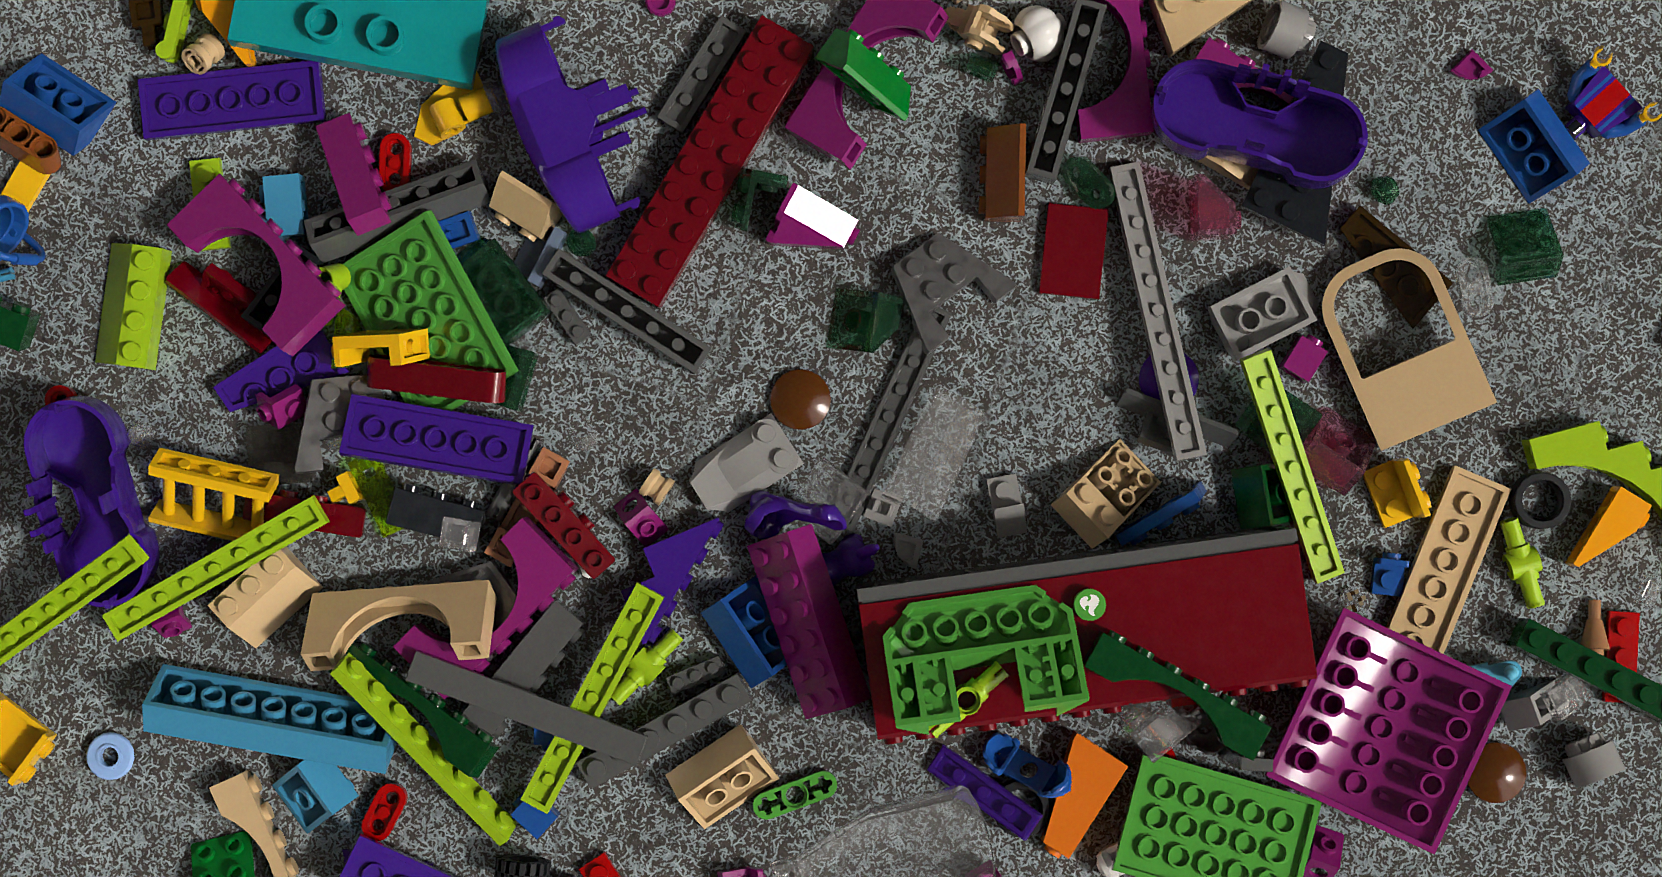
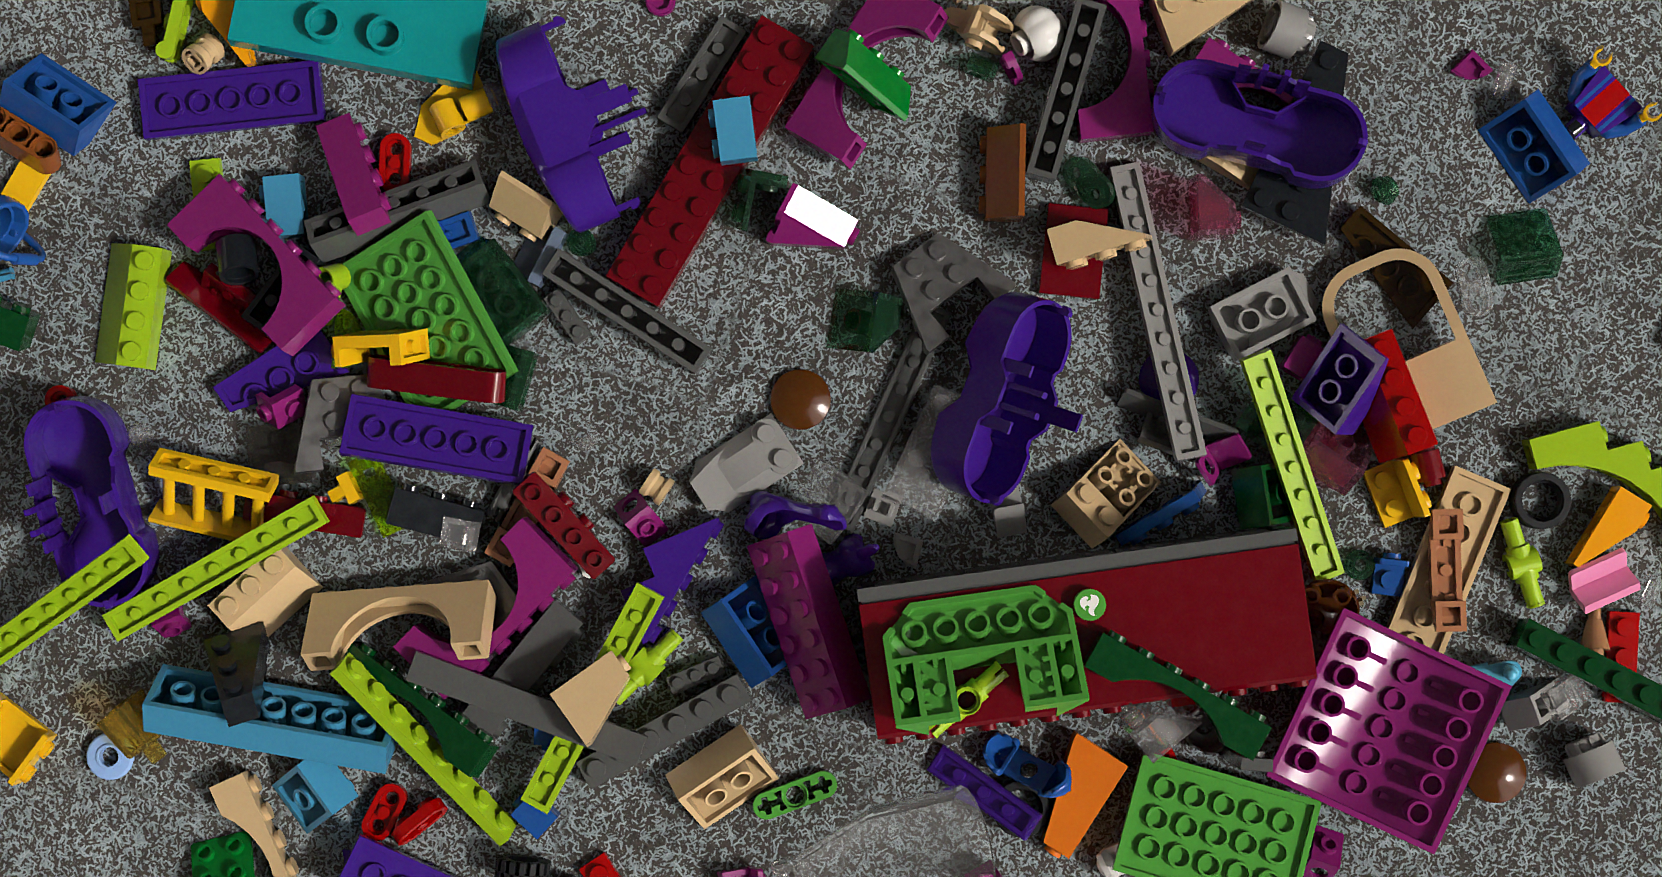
(125, 729): none -> clear yellow torso
(237, 259): none -> black piece
(239, 670): none -> black wedge
(411, 826): none -> red plate
(592, 695): none -> tan slope
(734, 130): none -> dark azure brick
(1007, 397): none -> dark purple piece
(1080, 241): none -> tan slope
(1221, 455): none -> magenta bracket
(1325, 602): none -> reddish brown dish
(1342, 382): none -> dark purple slope
(1349, 564): none -> clear green plate
(1397, 416): none -> red slope
(1429, 466): none -> dark red brick
(1445, 570): none -> nougat slope
(1503, 80): none -> clear pin
(1602, 581): none -> bright pink panel

